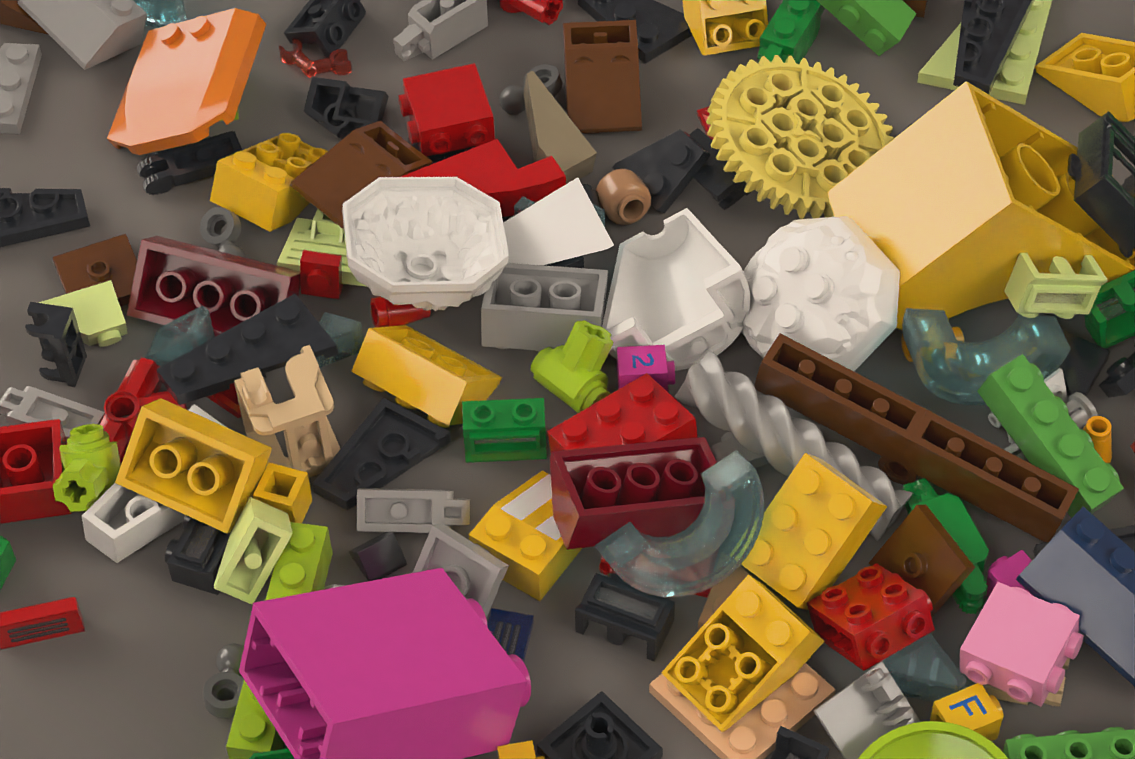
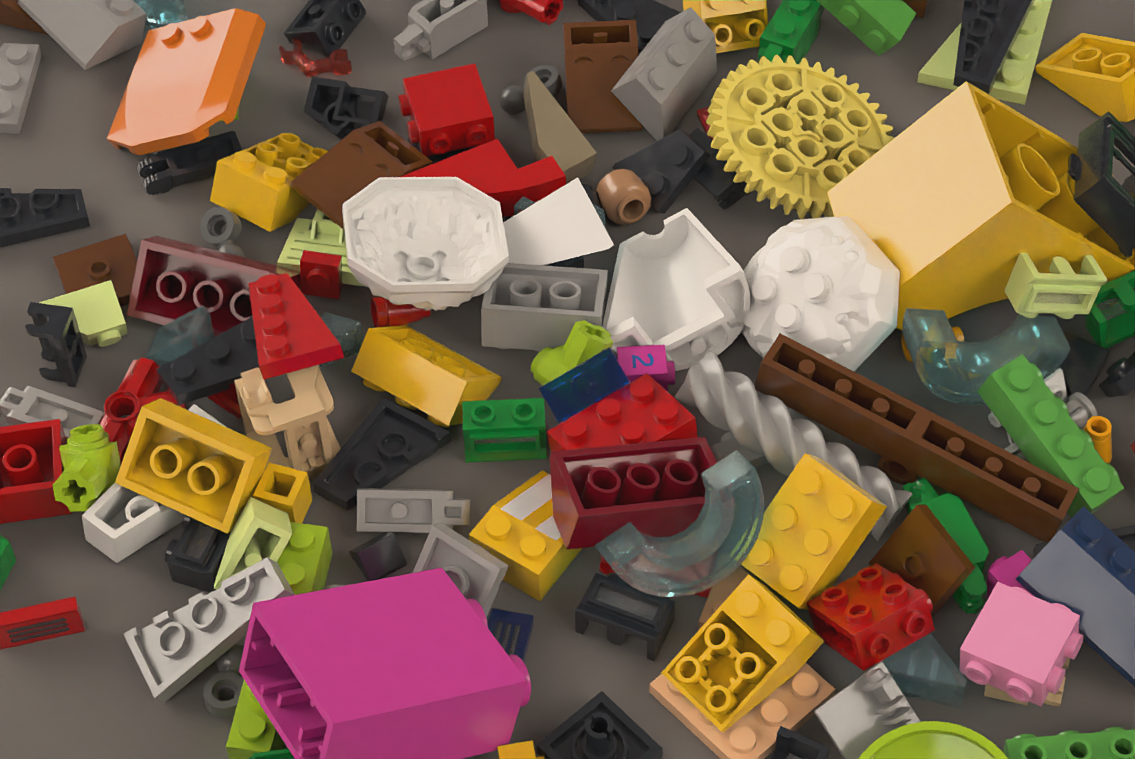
(196, 635): none -> light grey wing
(288, 328): none -> red wing
(584, 385): none -> clear blue plate
(669, 73): none -> light grey slope
(971, 709): yellow brick -> none

